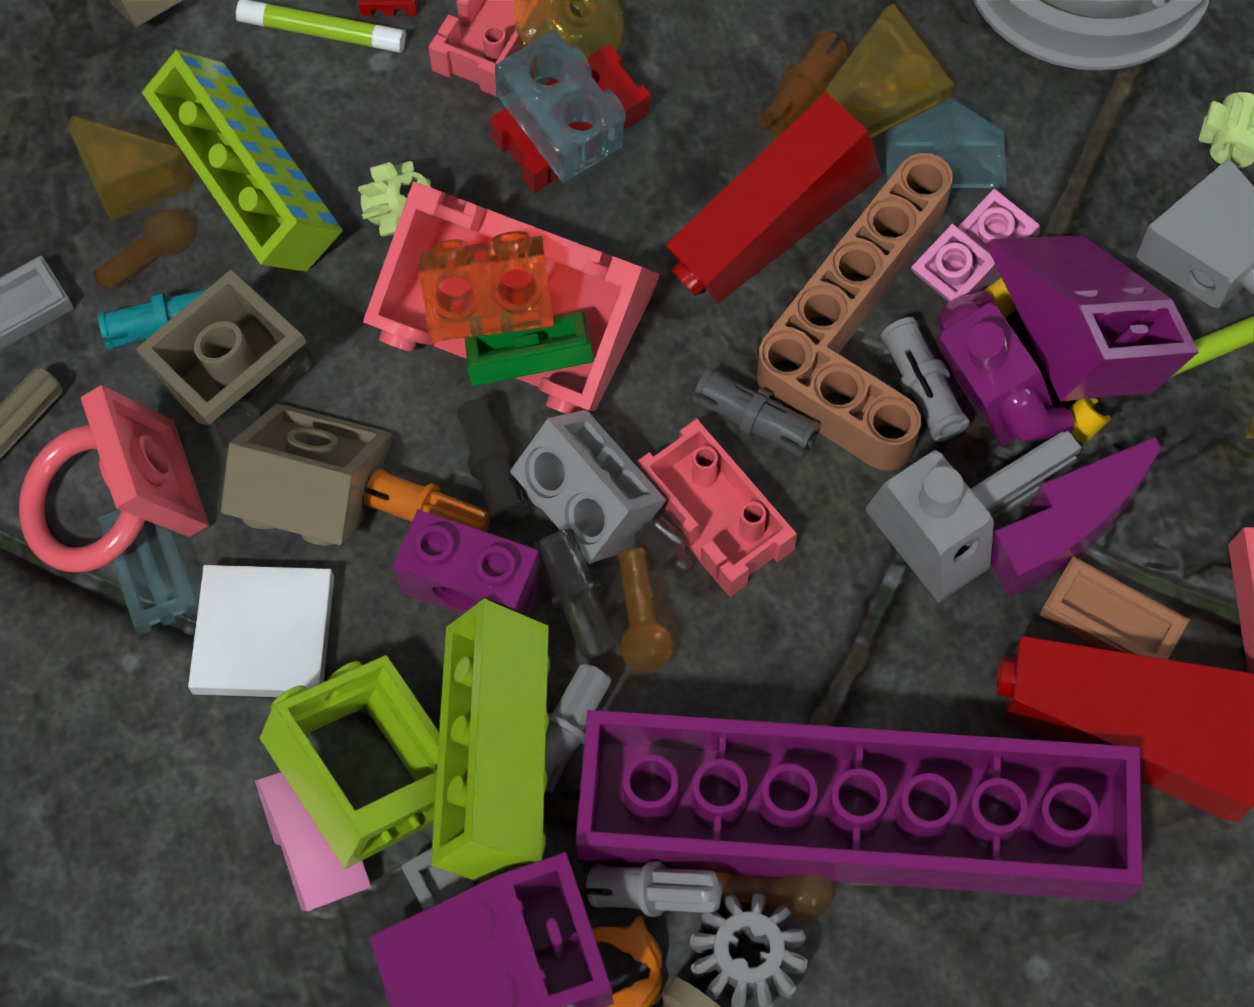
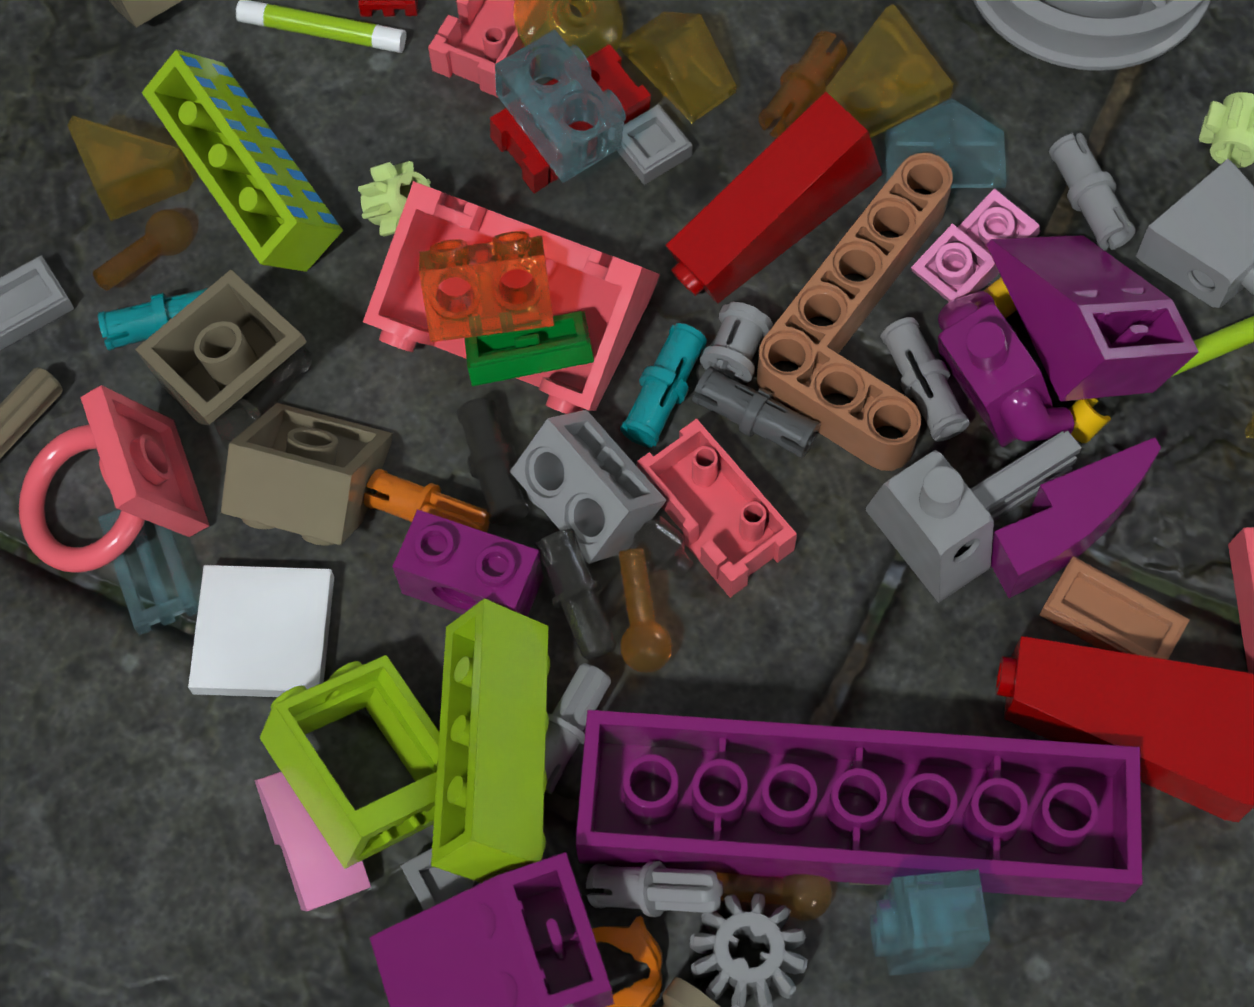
(653, 144): none -> light grey tile
(663, 385): none -> teal pin
(681, 62): none -> clear yellow slope
(737, 341): none -> light grey bush
(931, 922): none -> clear light blue brick
(1091, 191): none -> light grey pin

